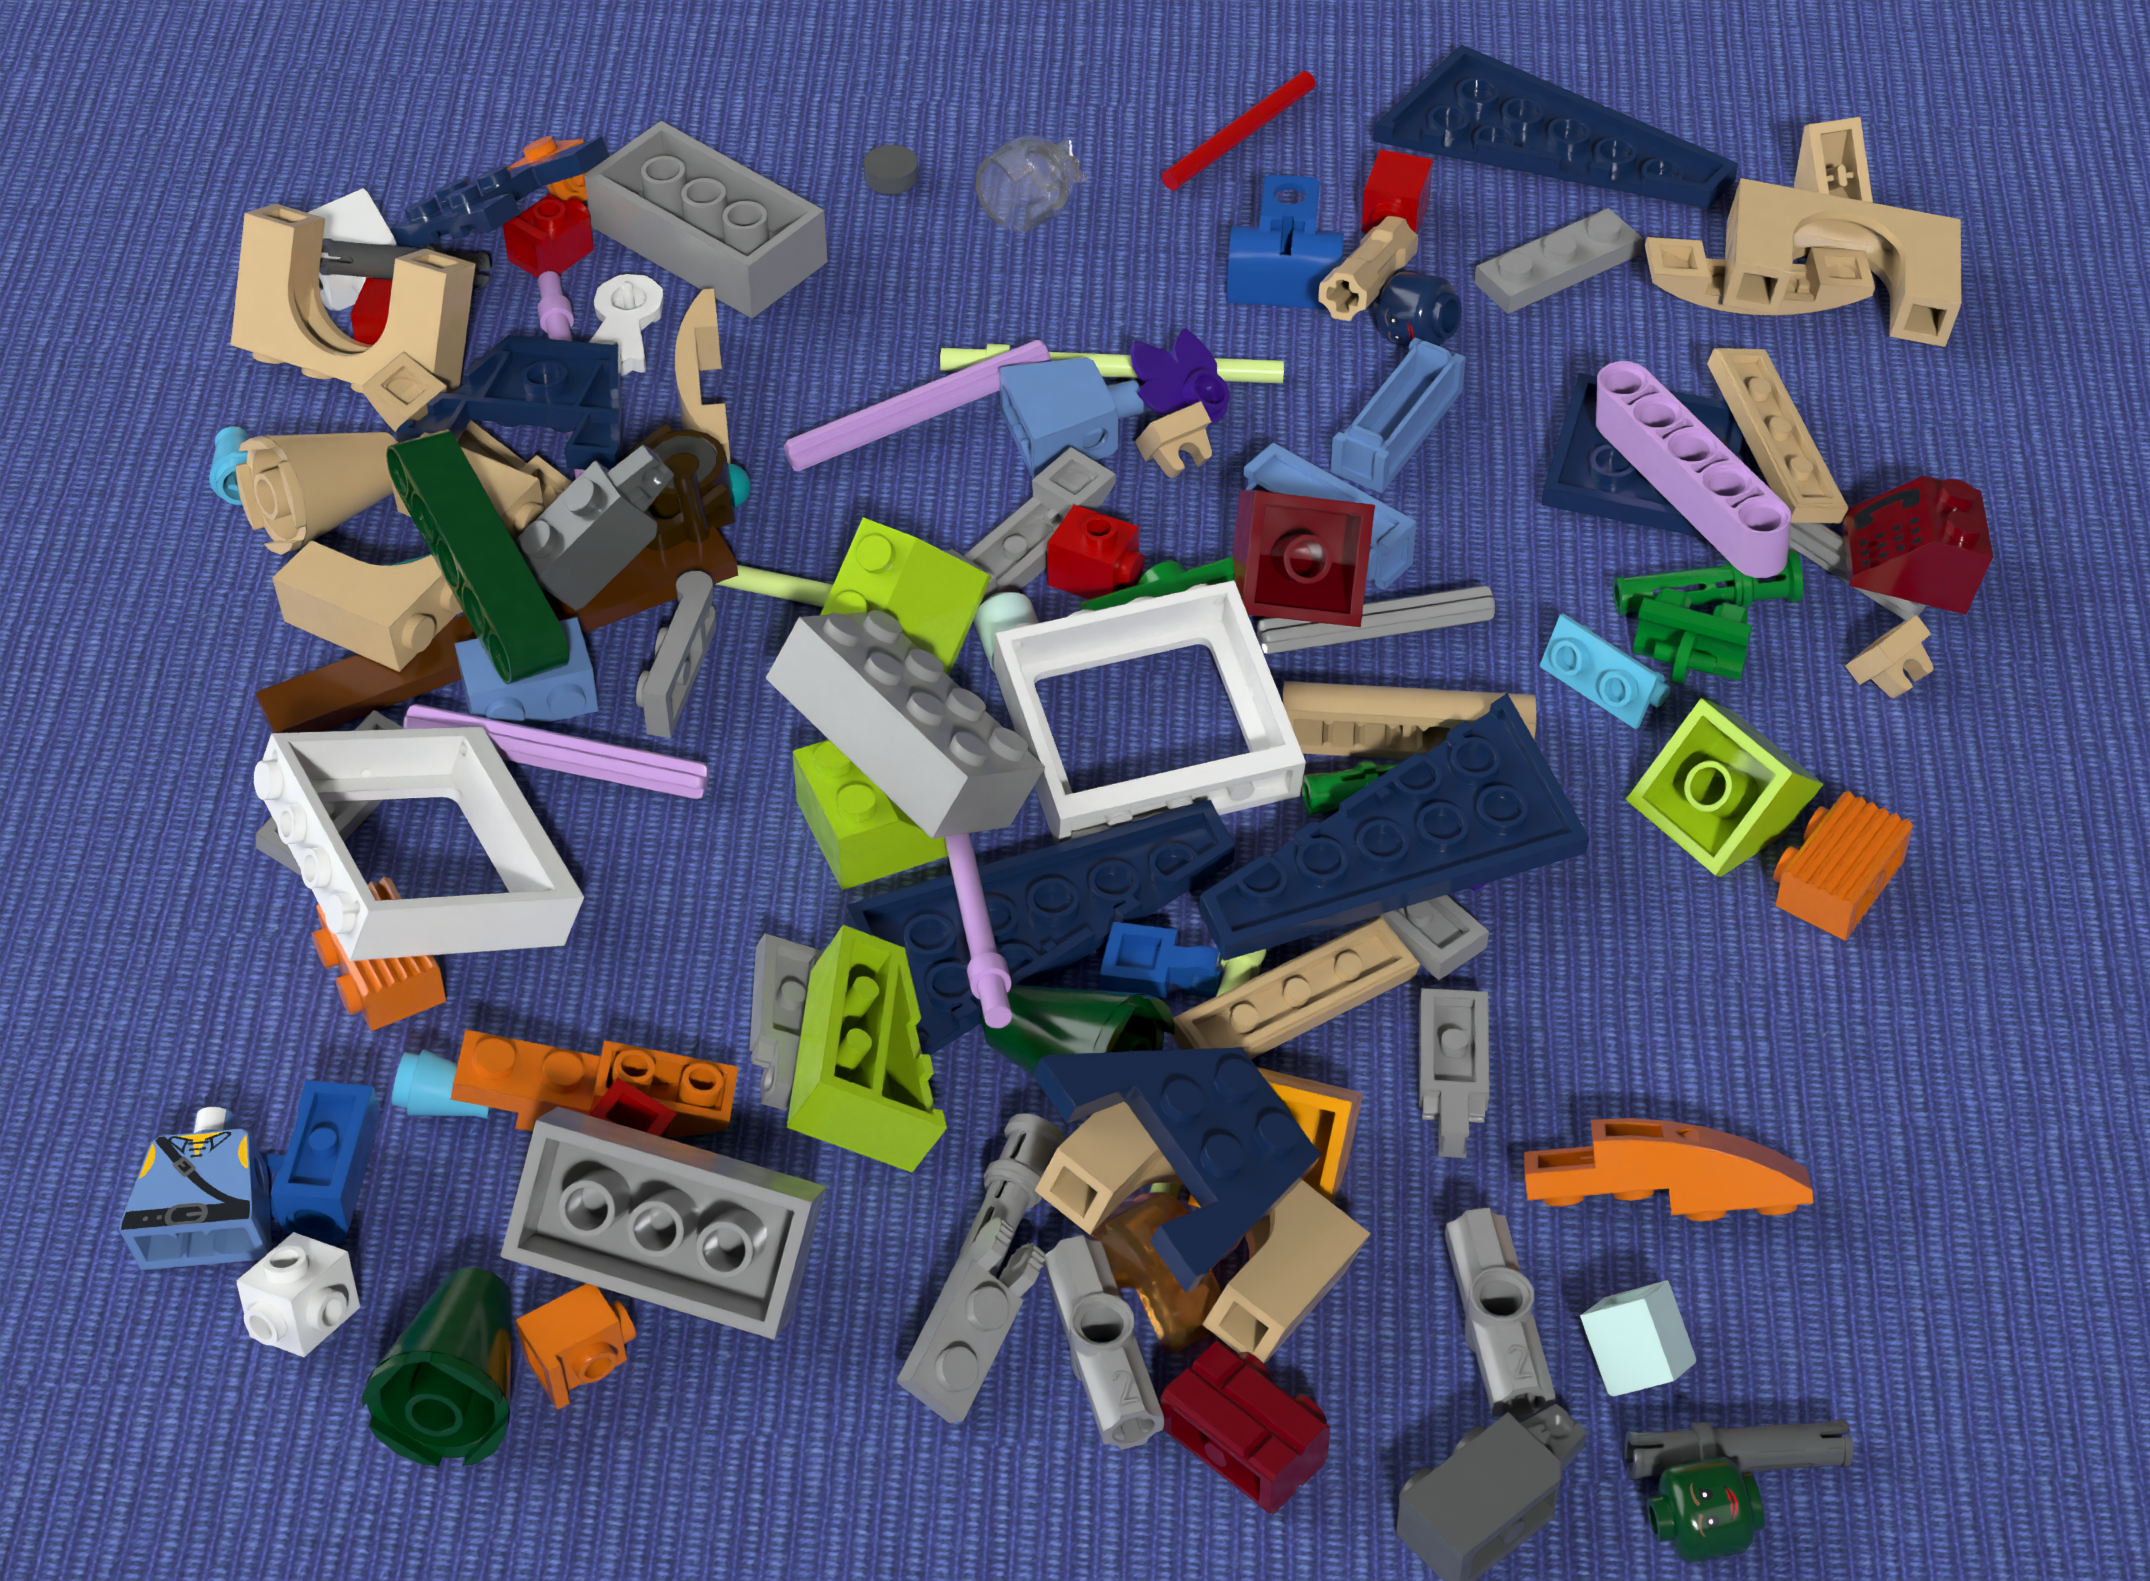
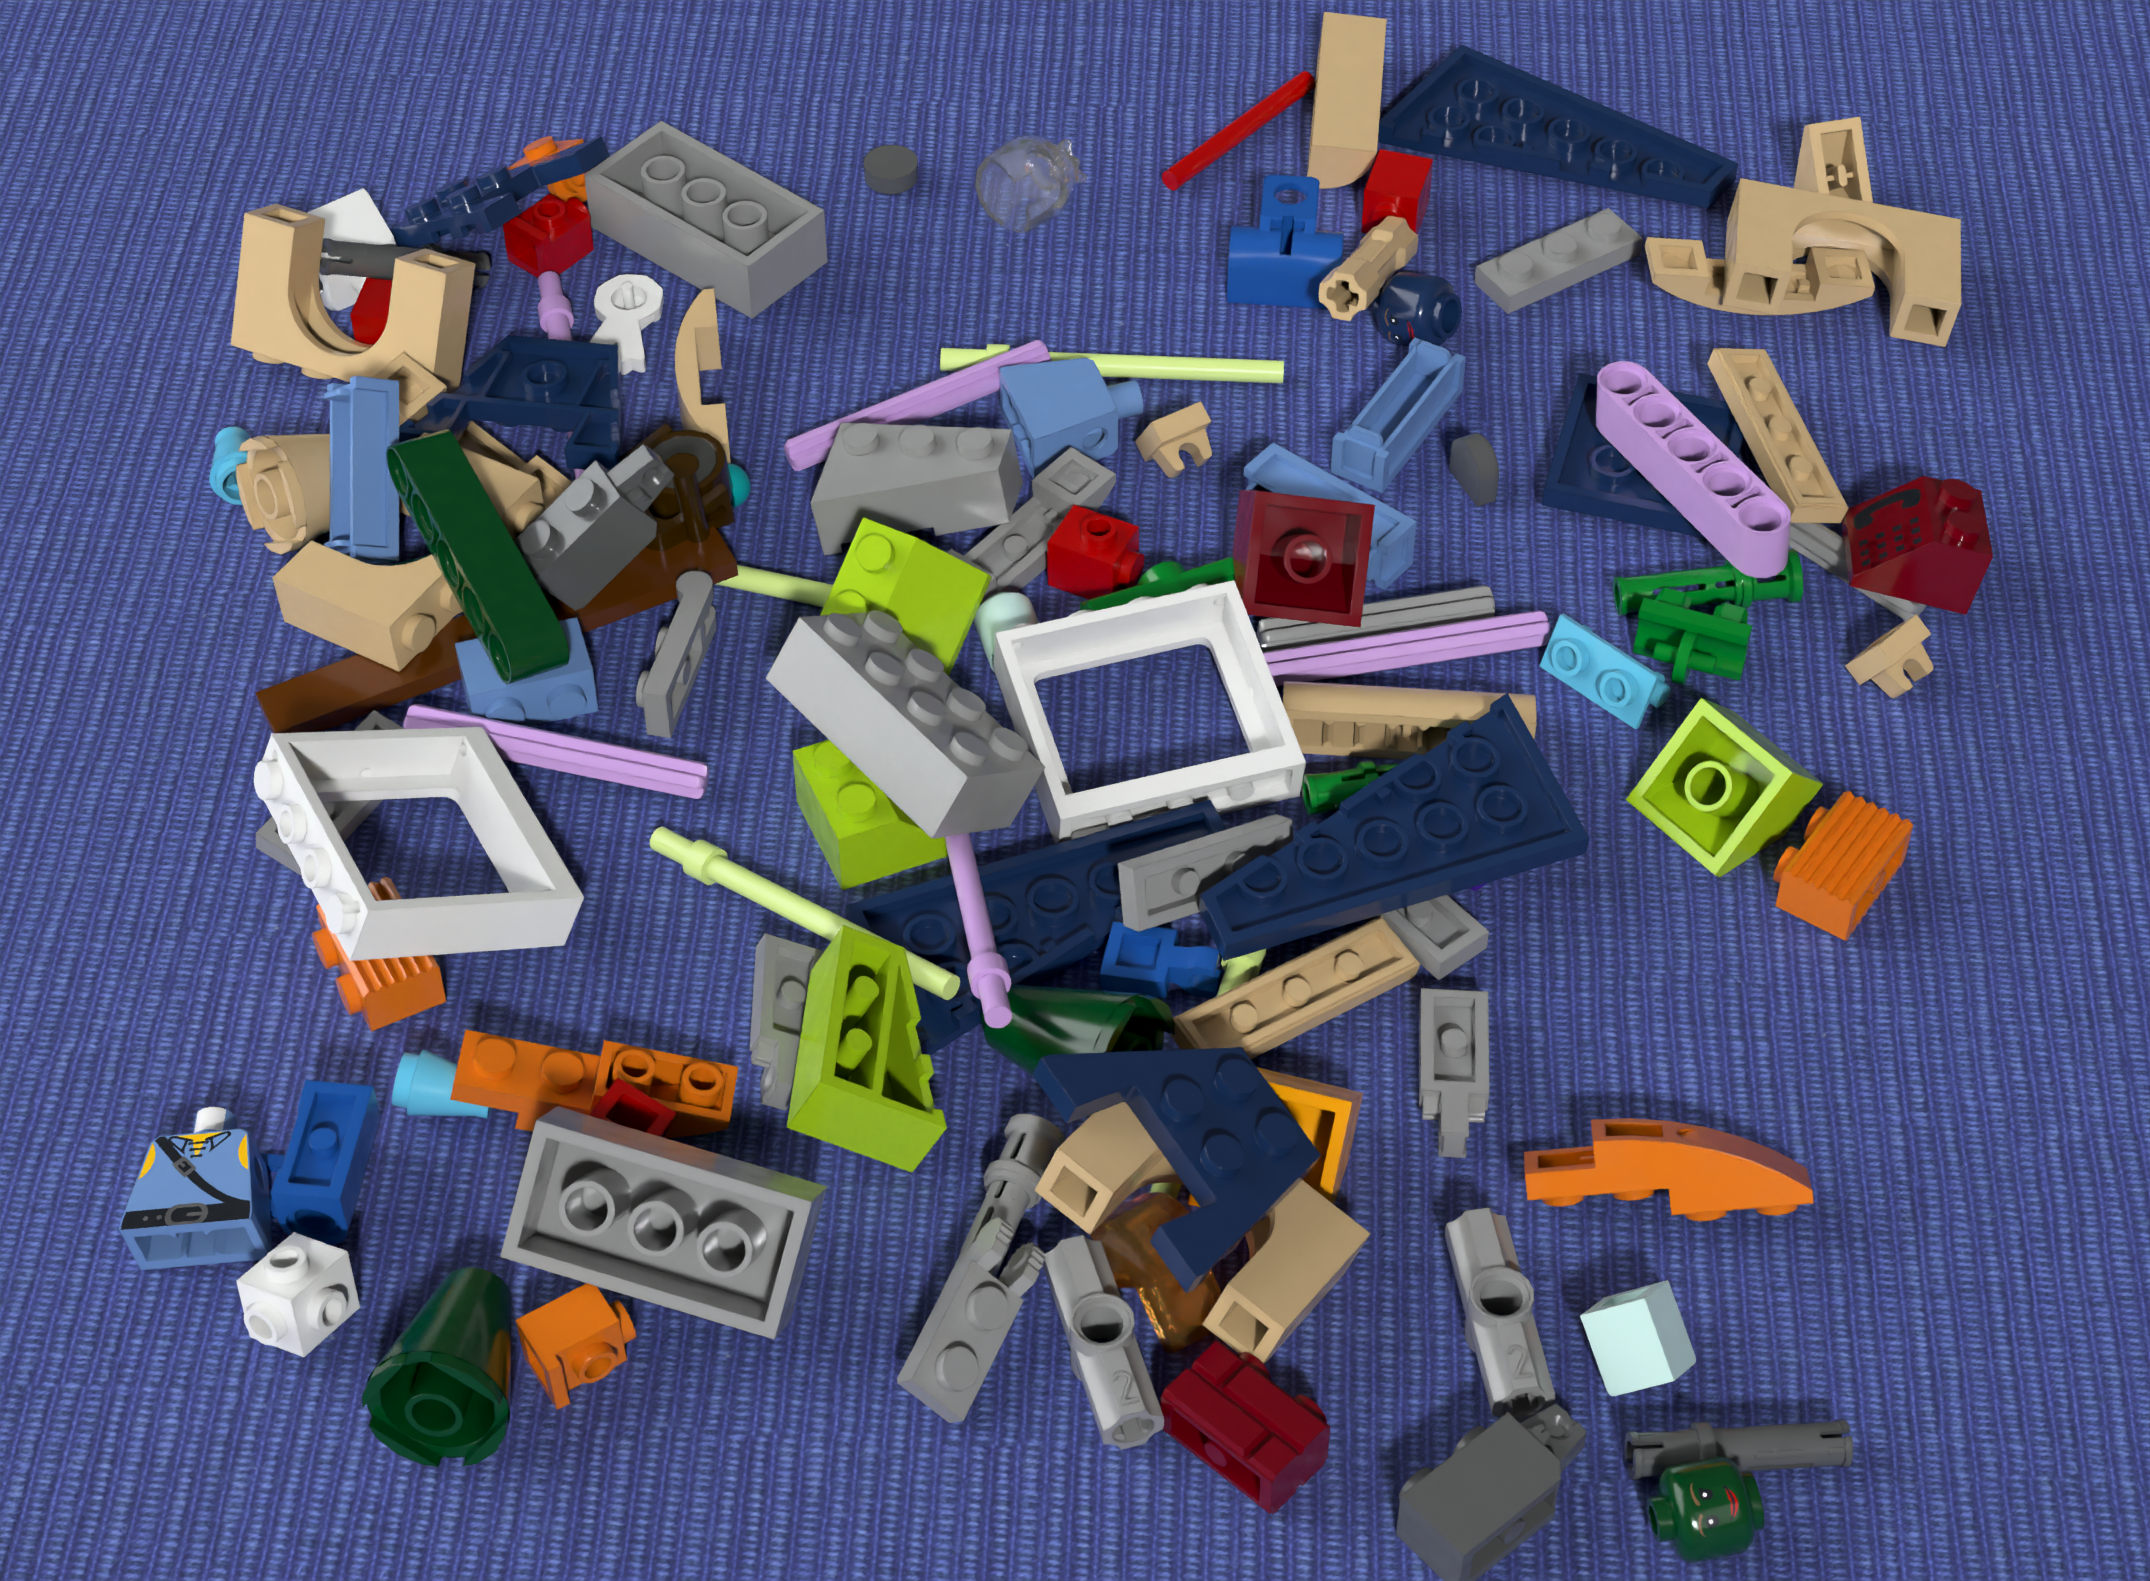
(361, 488): none -> medium blue container
(711, 865): none -> yellowish green bar
(915, 480): none -> light grey wedge
(1170, 881): none -> light grey plate
(1180, 377): dark purple plate -> none
(1346, 98): none -> tan brick
(1409, 648): none -> lavender axle
(1475, 468): none -> dark grey tile

